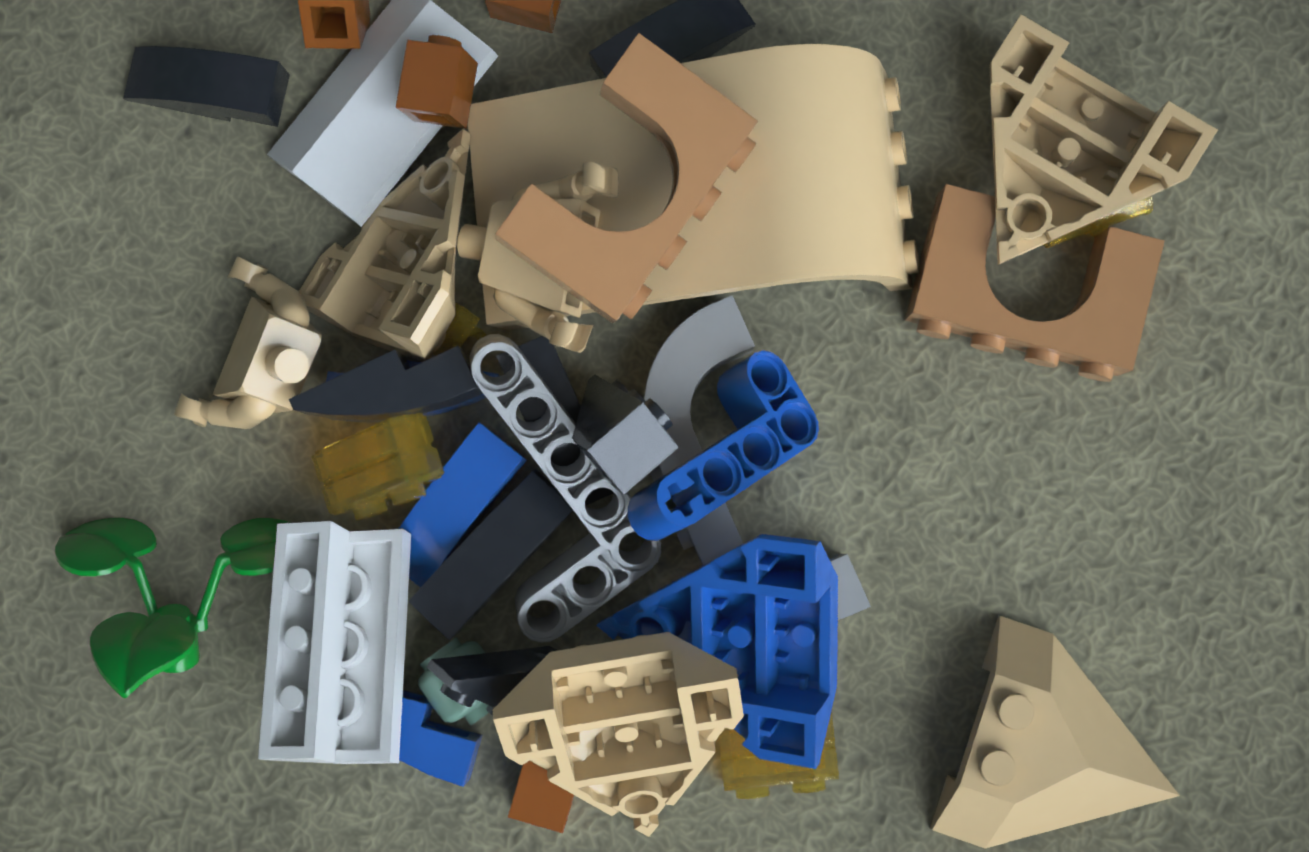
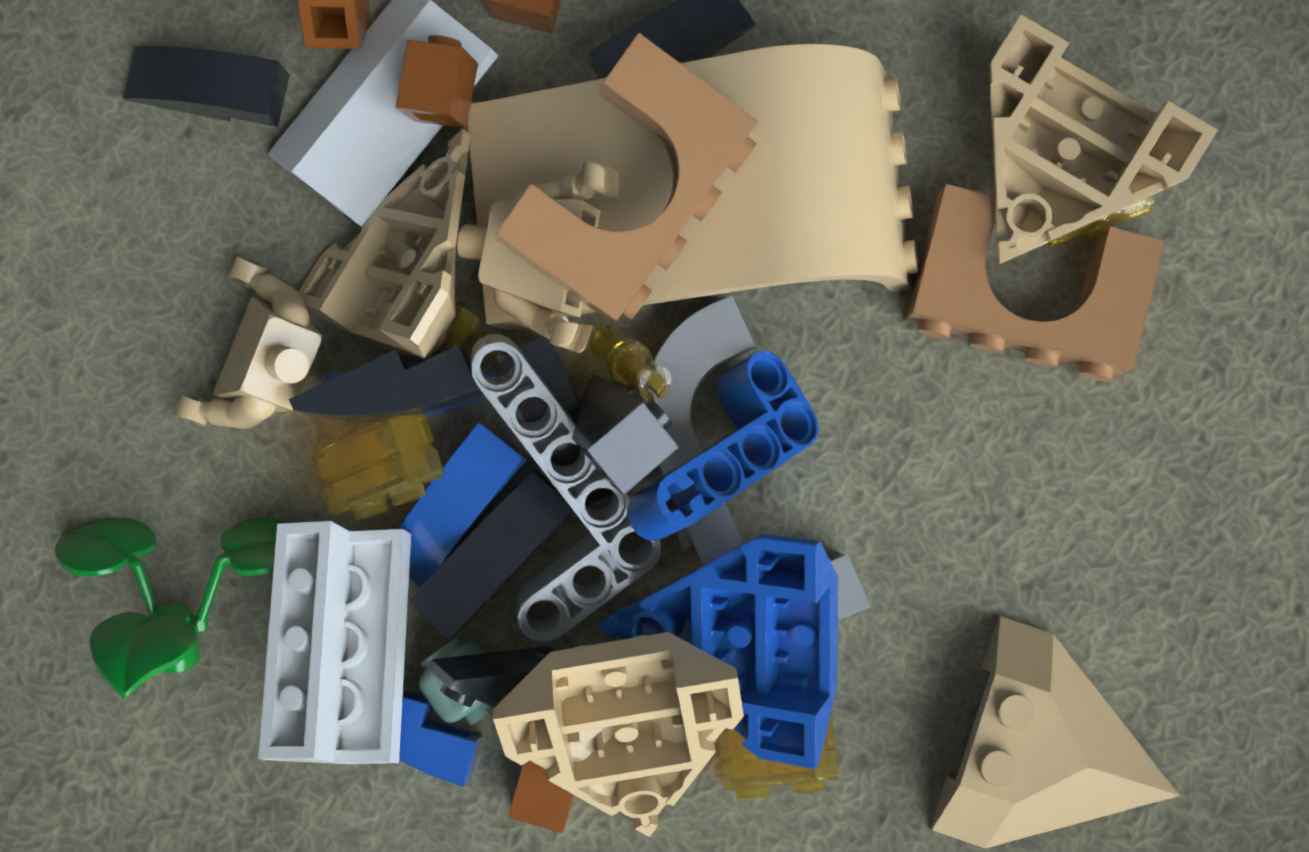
(630, 362): none -> clear yellow pin

